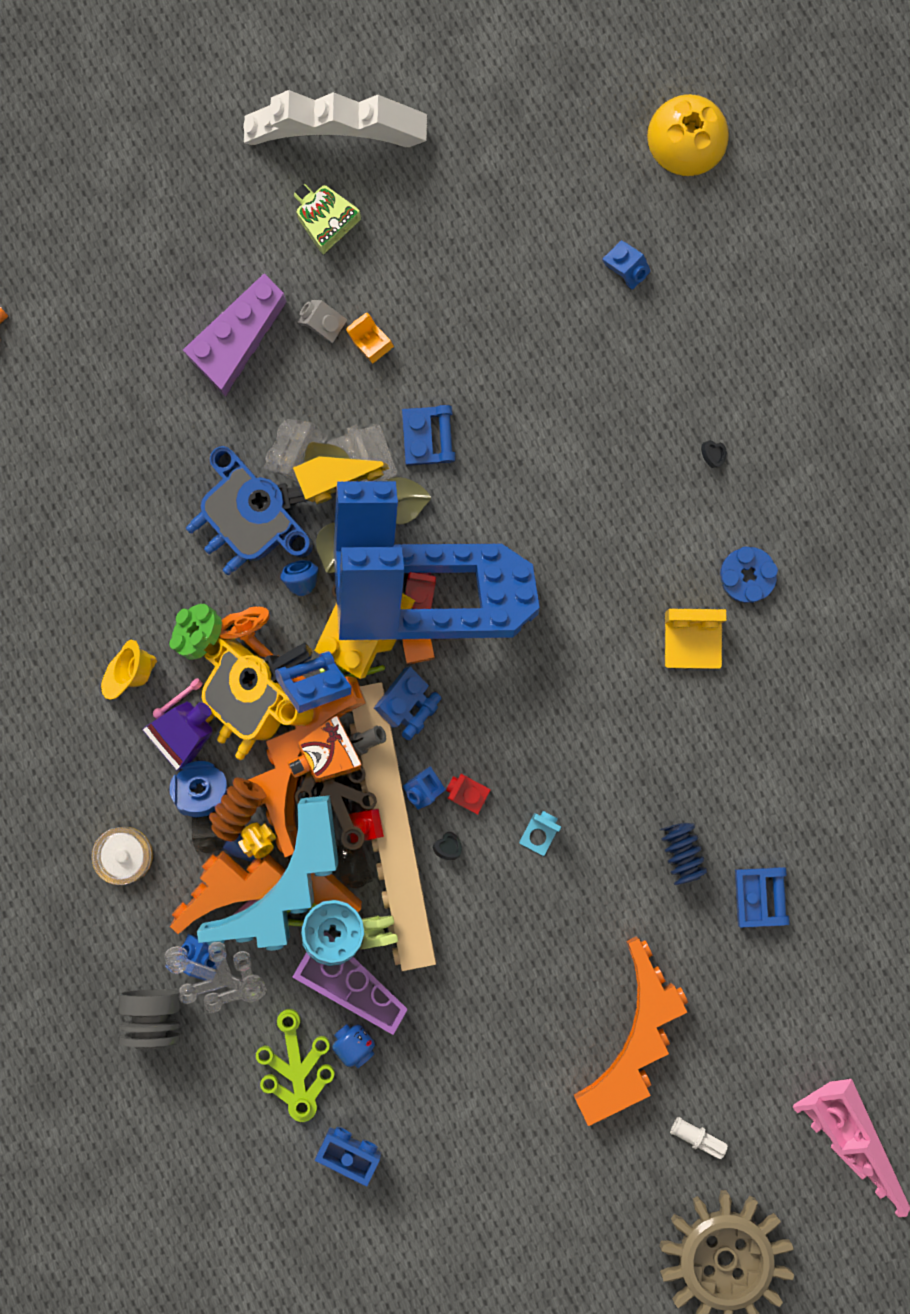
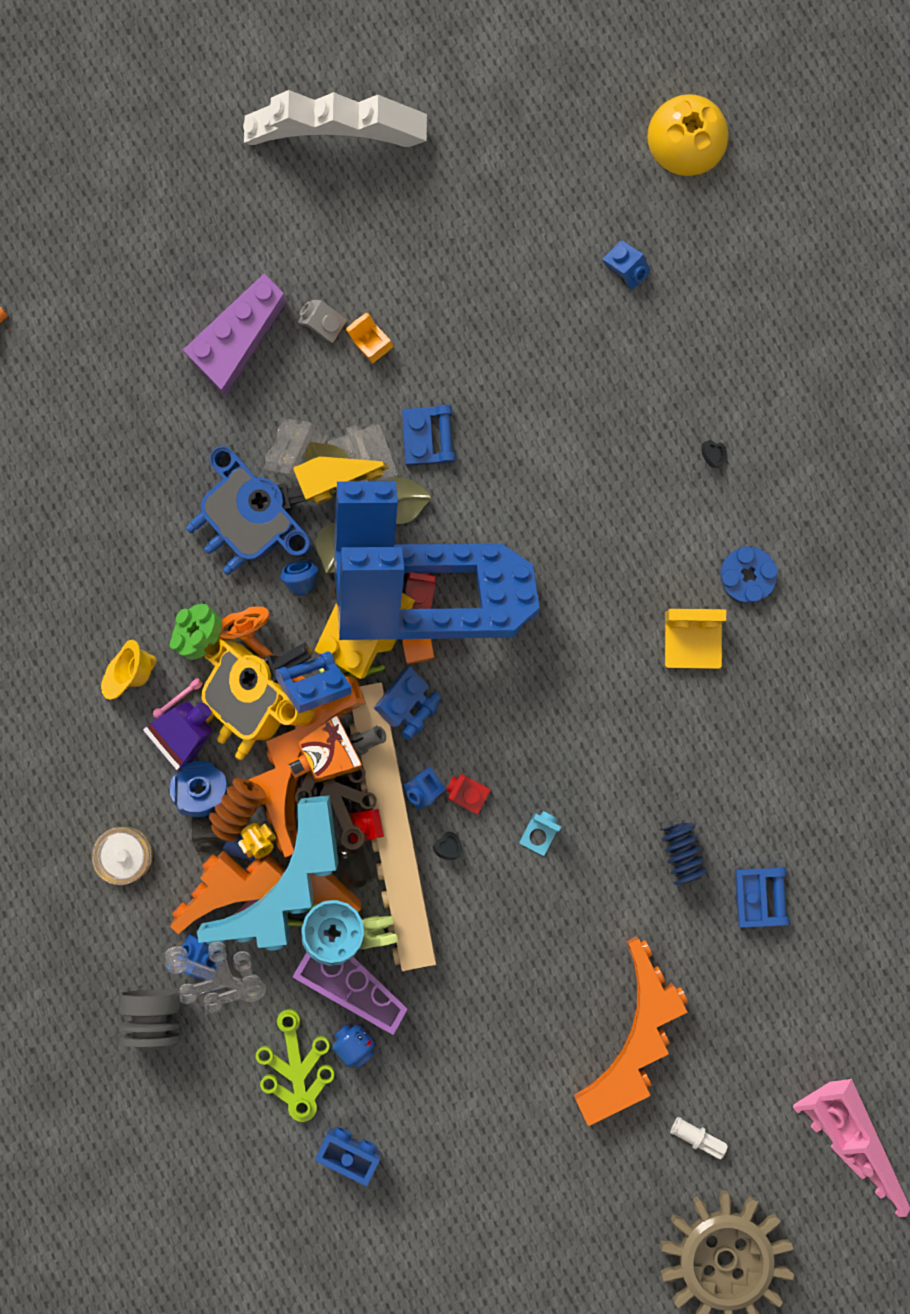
(325, 215): torso -> none

